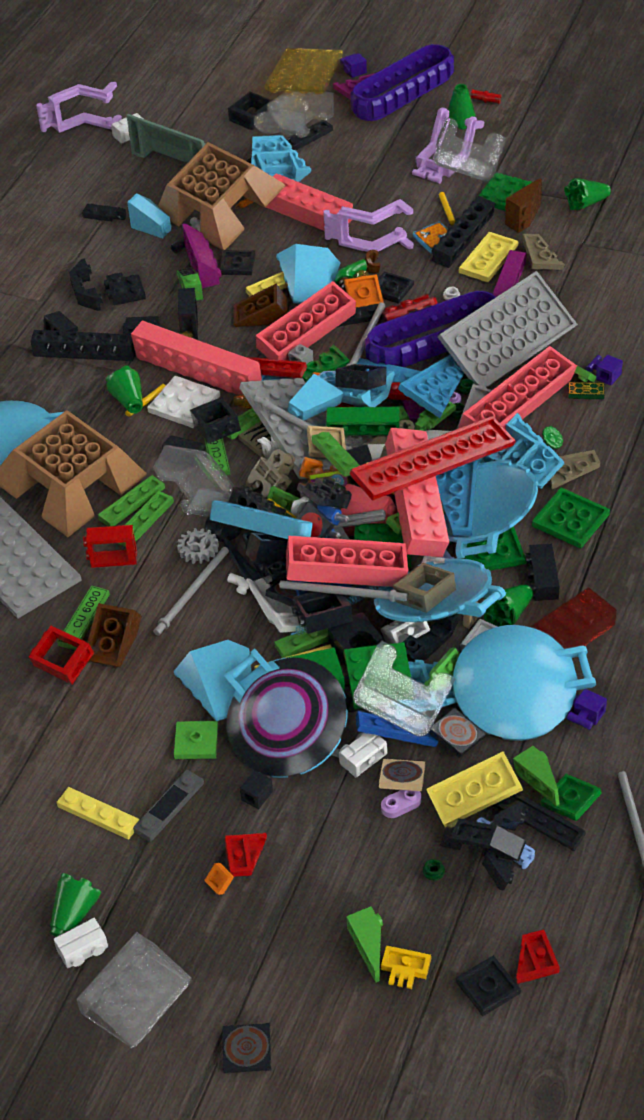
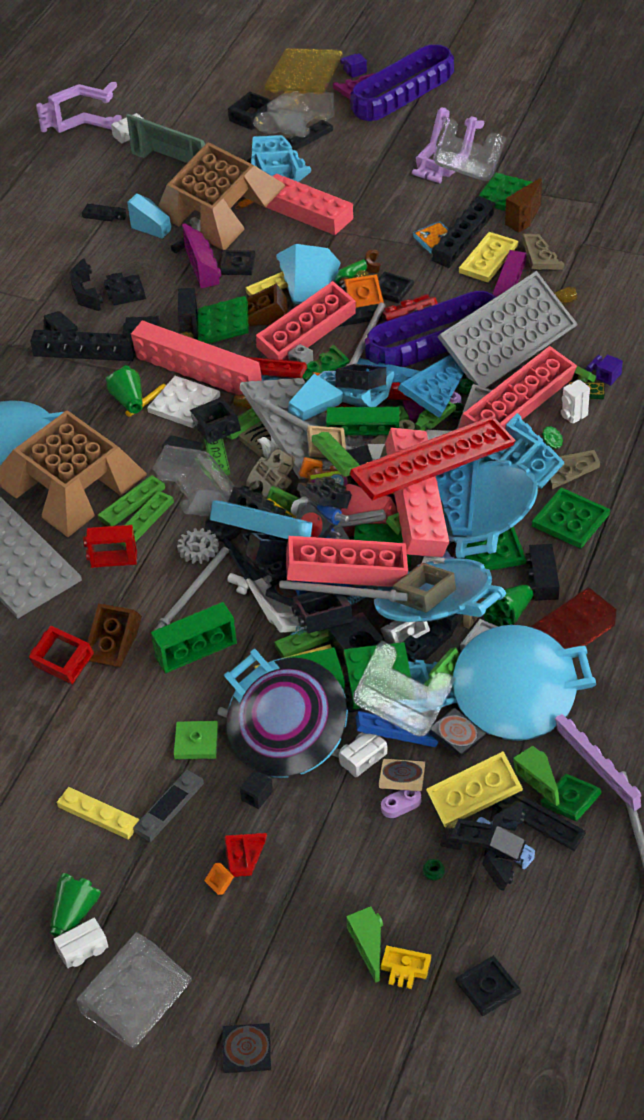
(84, 615): bright green tile -> none
(189, 279): bright green slope -> none
(194, 637): none -> green brick
(204, 674): medium azure wedge -> none
(223, 320): none -> green plate
(337, 226): lavender piece -> none
(451, 219): yellow bar -> none
(451, 292): white plate -> none
(461, 105): green cone -> none
(485, 96): red pin -> none
(536, 957): red wing -> none
(566, 295): none -> clear yellow cone
(575, 401): none -> white brick
(585, 192): green cone -> none
(587, 709): dark purple brick -> none
(602, 766): none -> lavender plate

